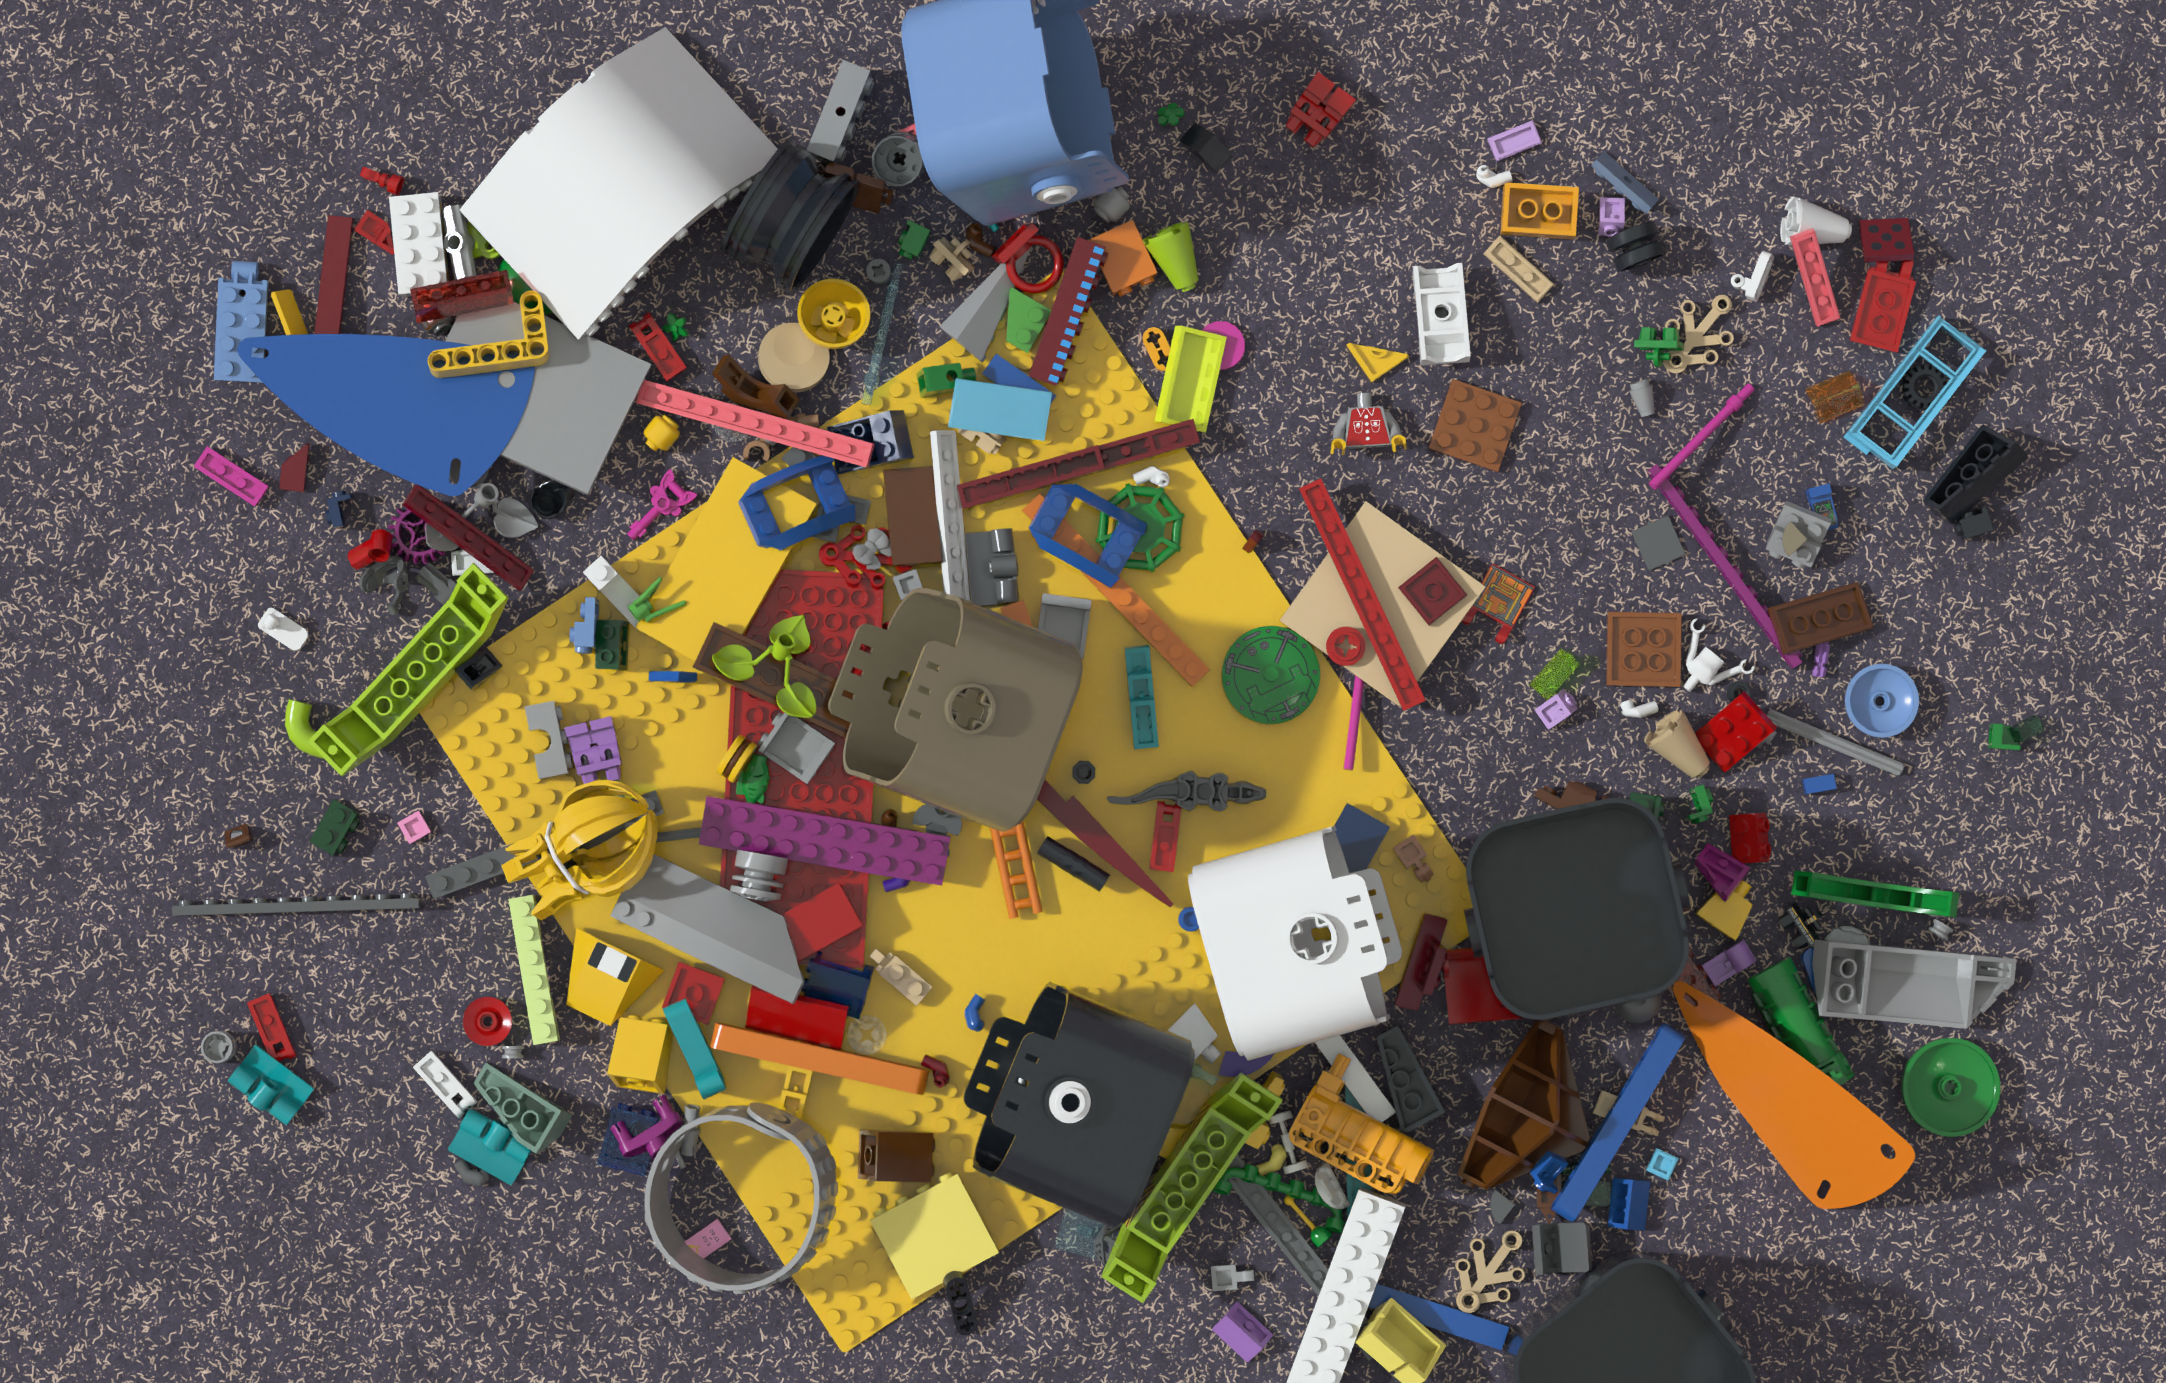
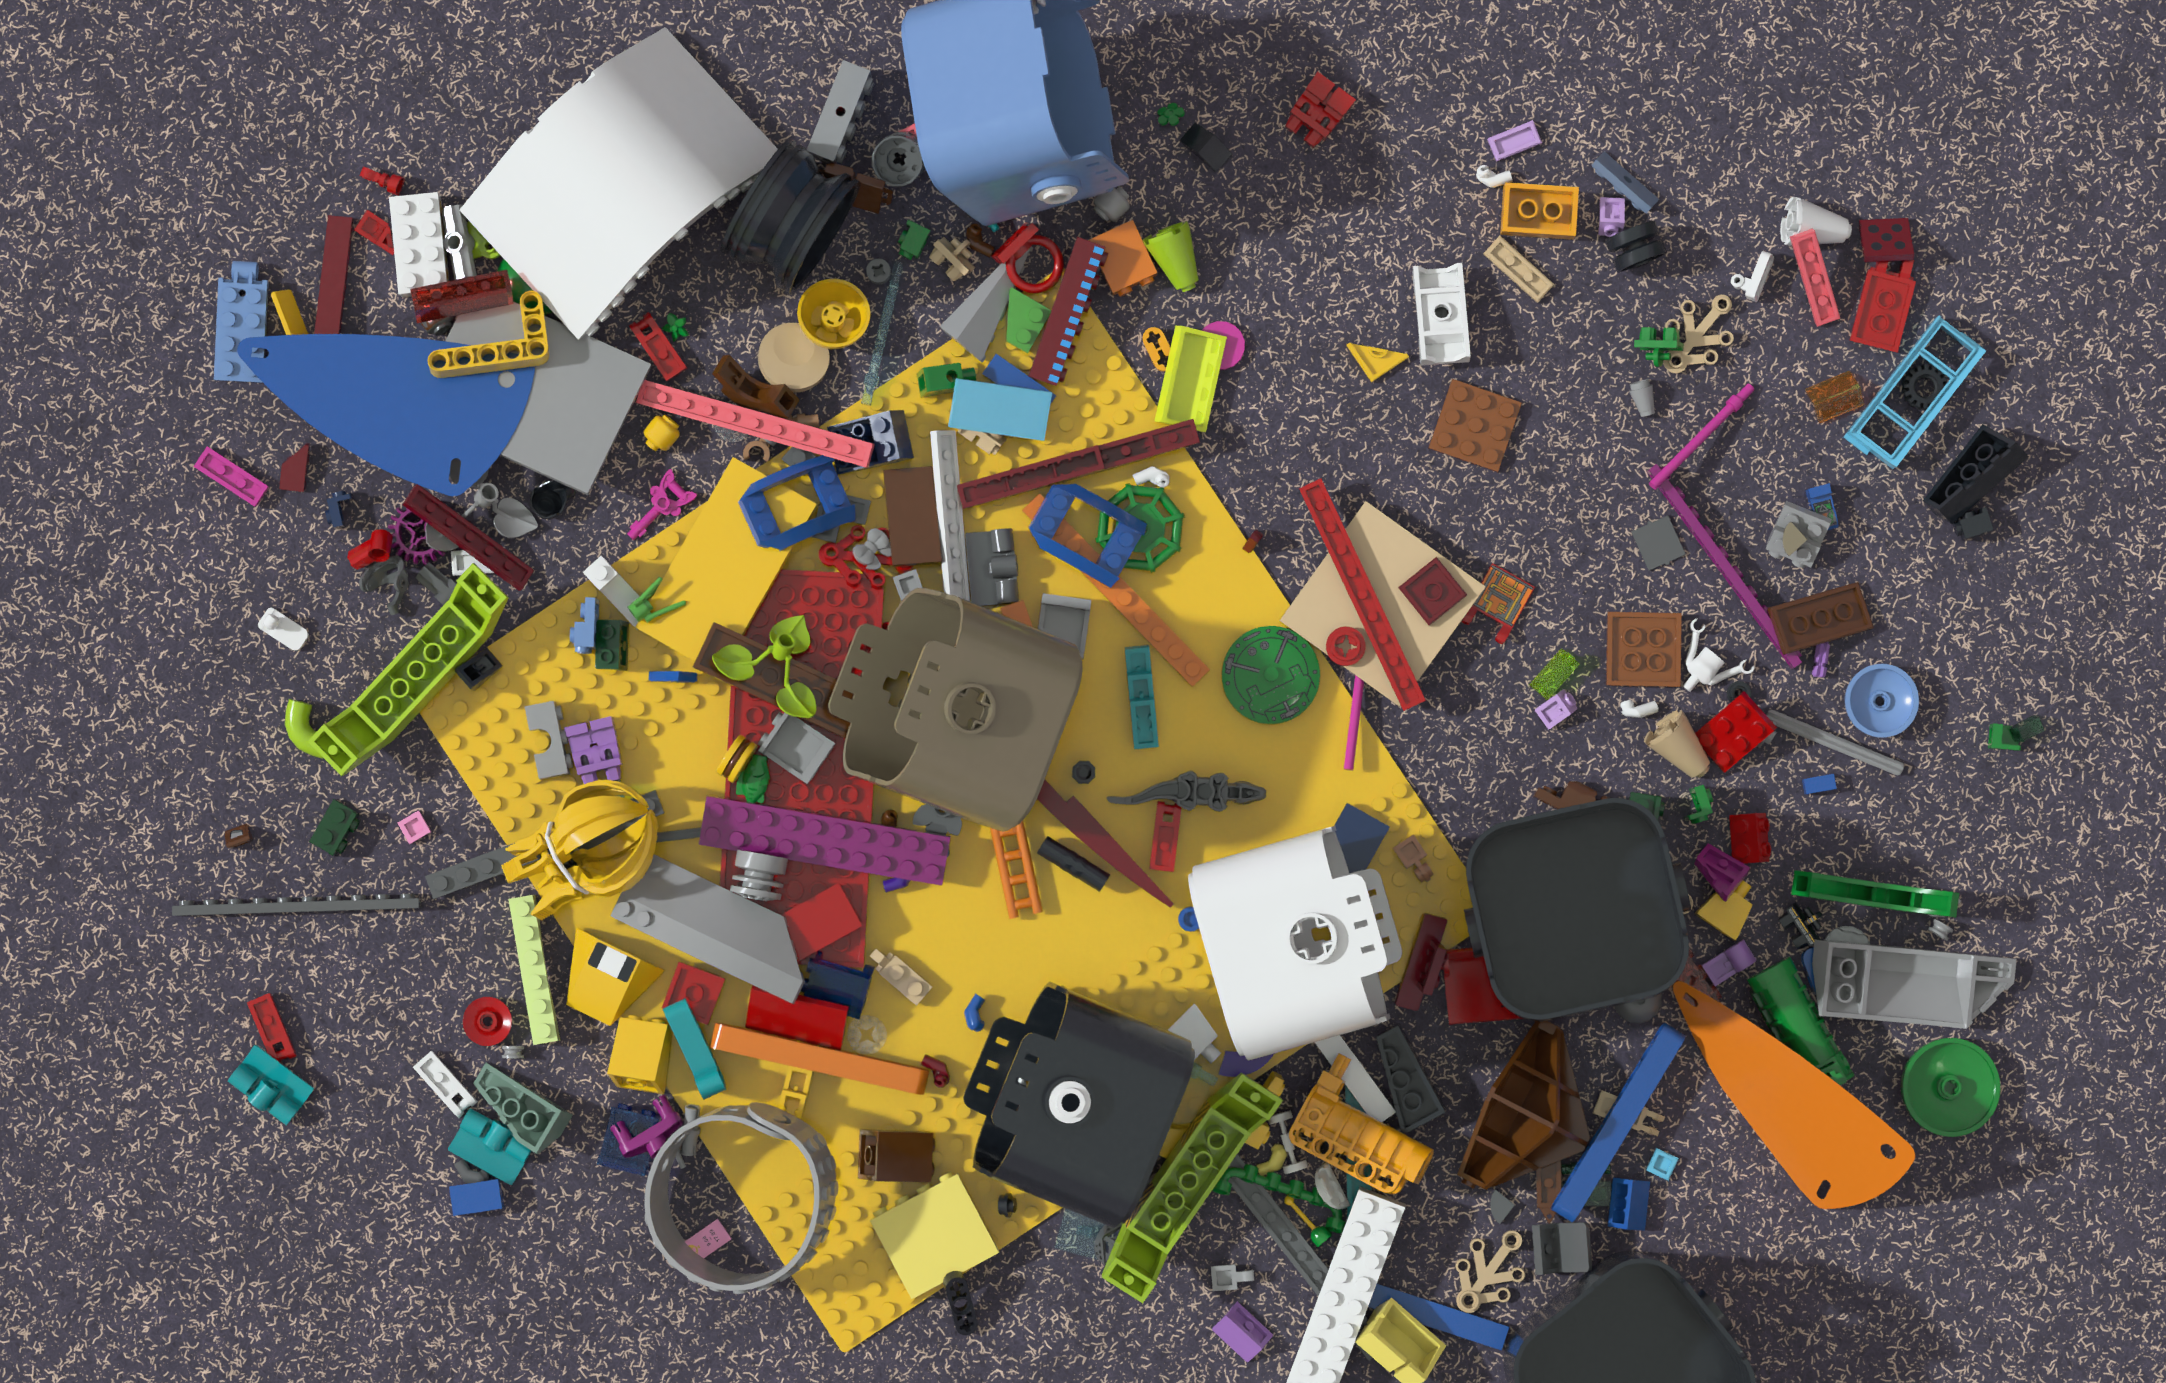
(219, 1046): light grey wheel -> none
(476, 1197): none -> blue brick
(1007, 1205): none -> black plate
(1366, 427): torso -> none
(1547, 1170): blue bracket -> none

